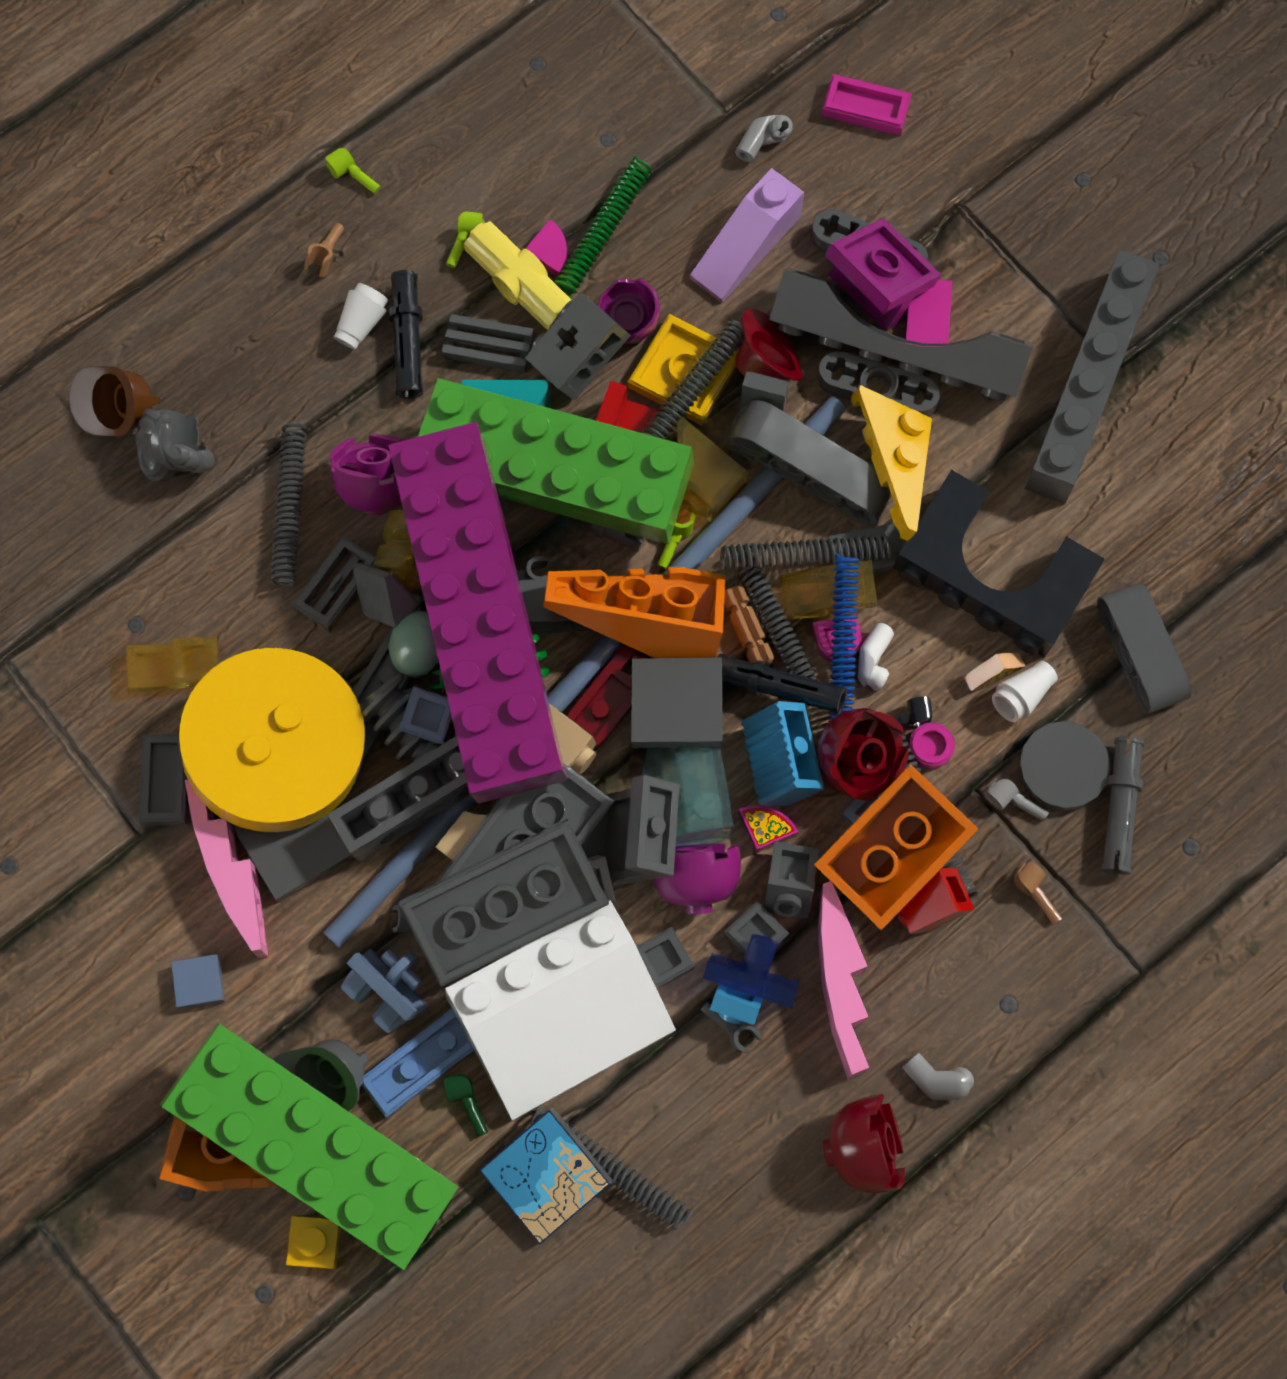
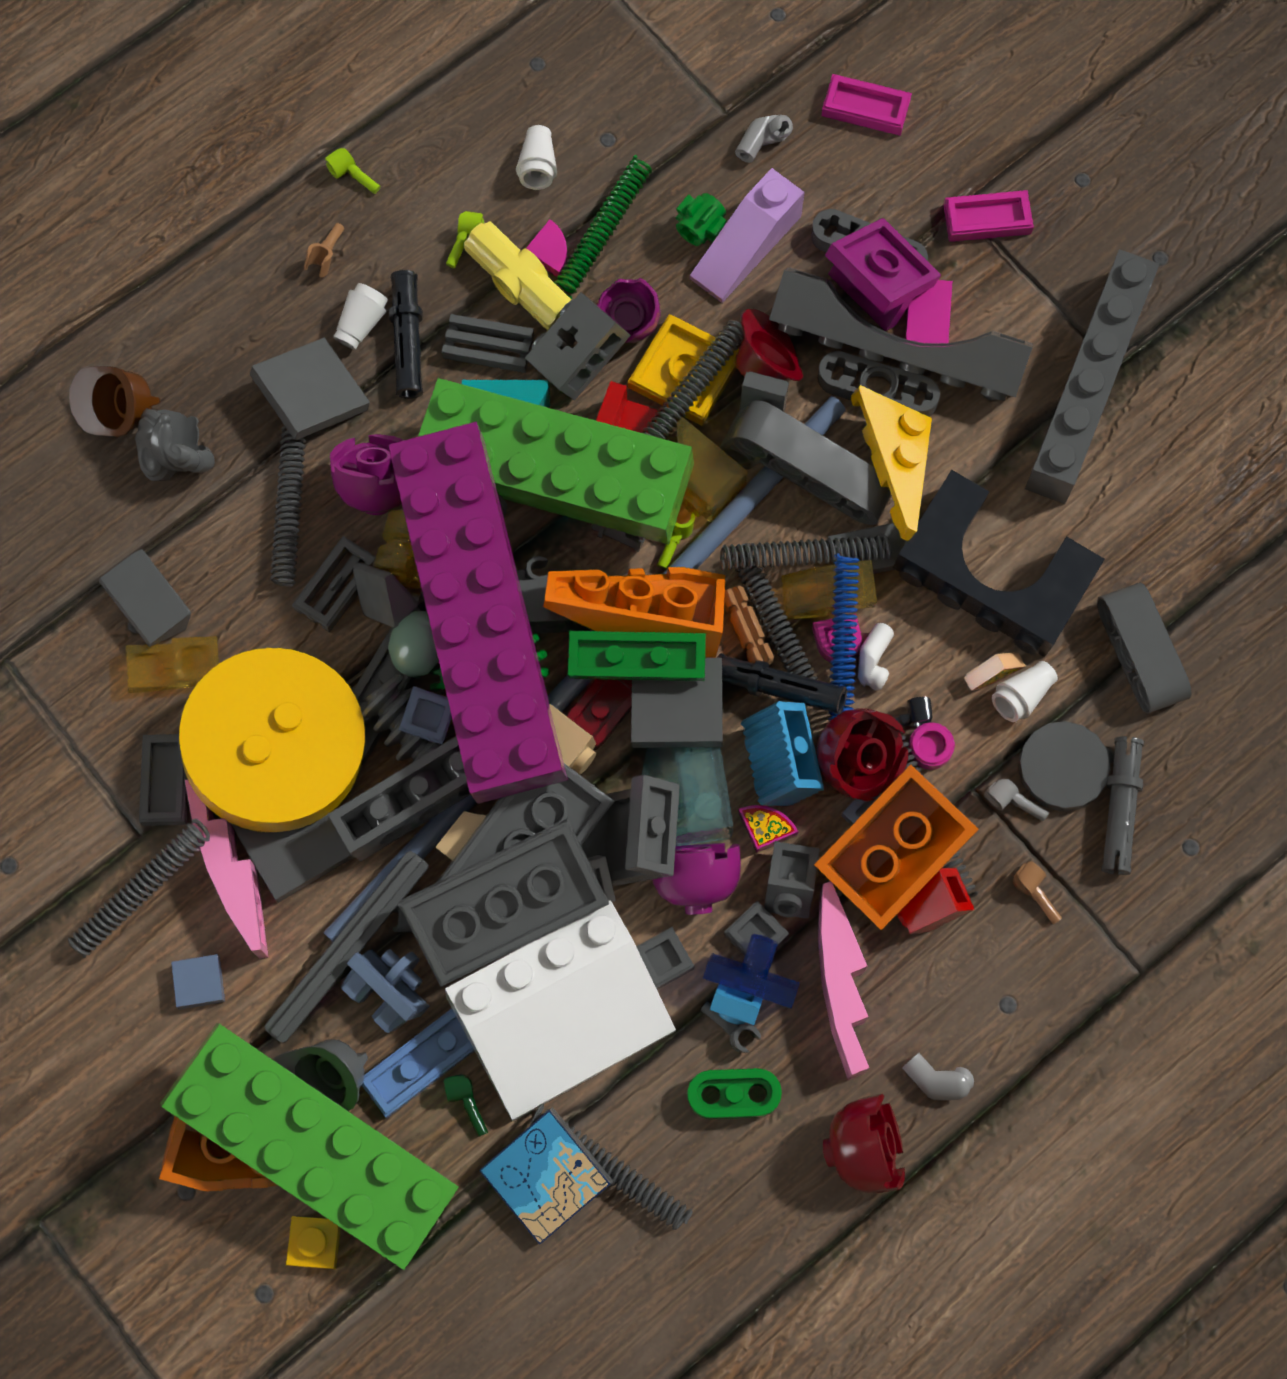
(137, 887): none -> dark grey piece
(146, 598): none -> dark grey slope
(309, 388): none -> dark grey tile
(347, 943): none -> dark grey axle
(537, 160): none -> white cone
(637, 655): none -> green plate
(700, 218): none -> green gear
(733, 1091): none -> green plate
(988, 216): none -> dark pink tile

